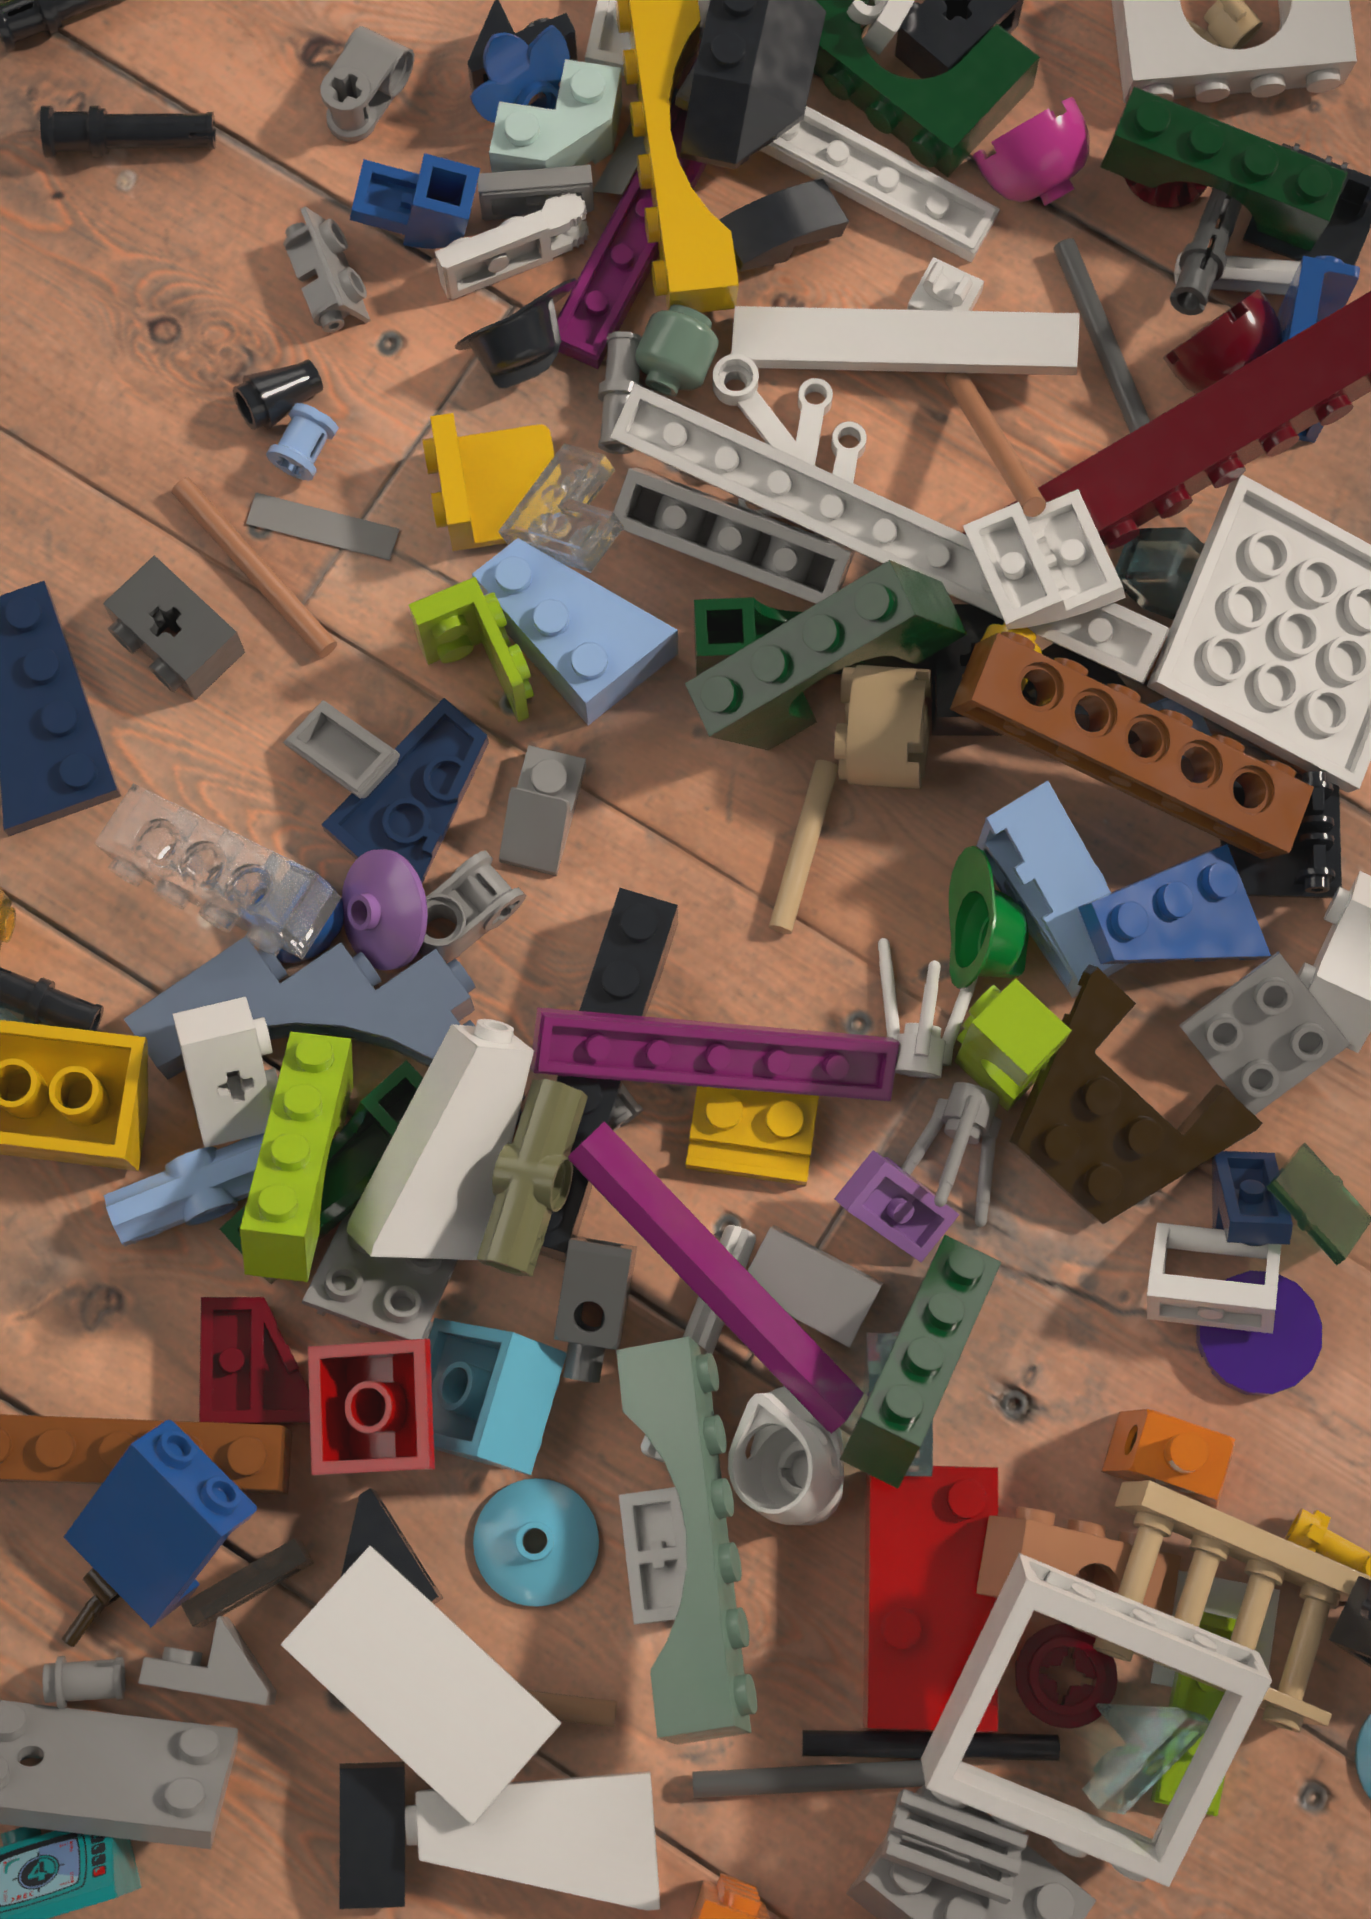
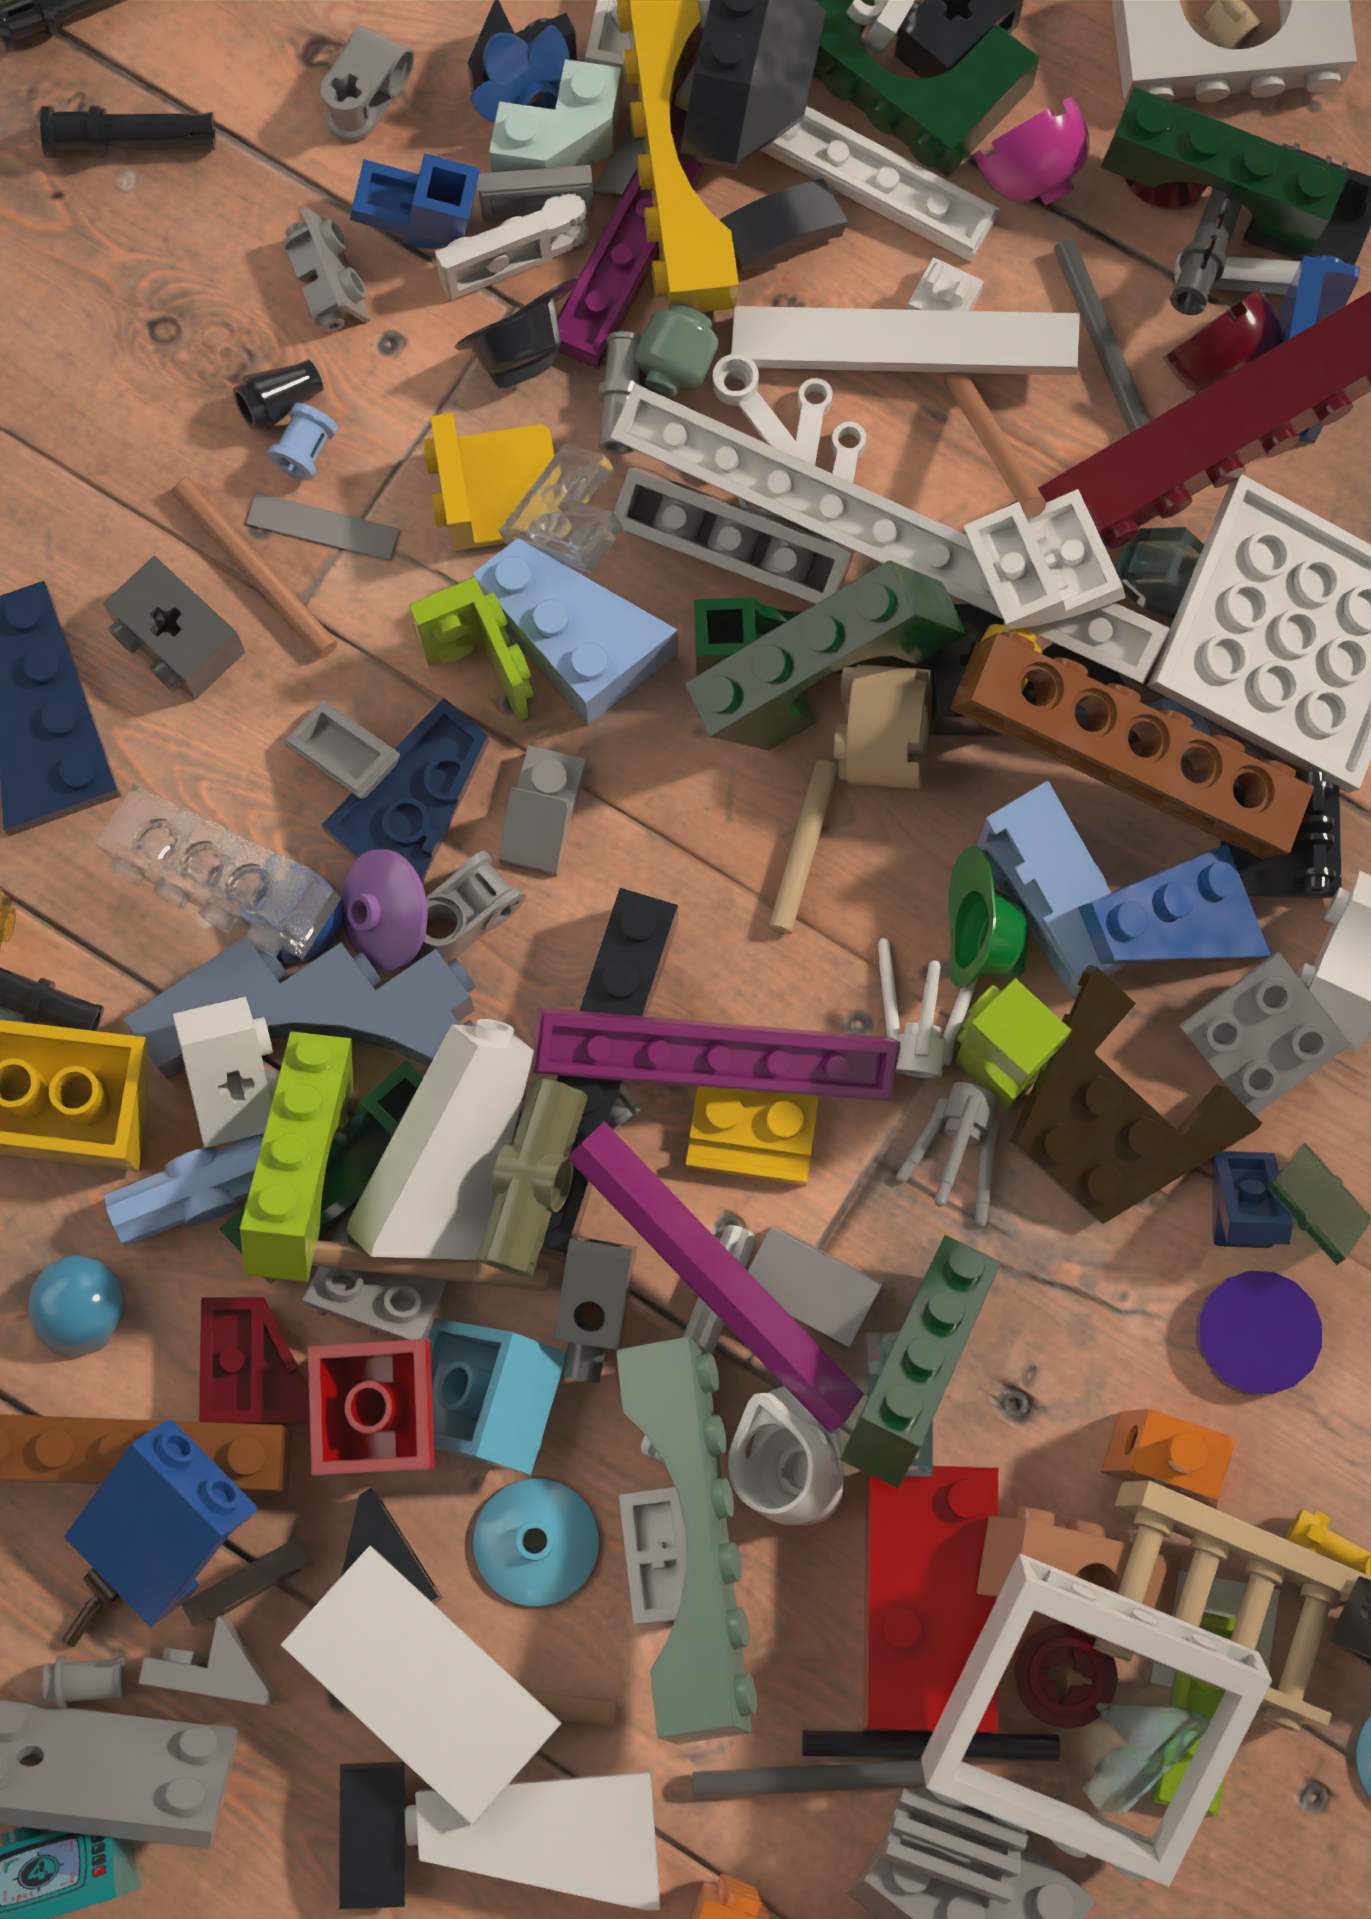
(75, 1305): none -> dark azure hair
(469, 1271): none -> medium nougat bar
(896, 1206): medium lavender slope -> none
(1211, 1300): white tile -> none

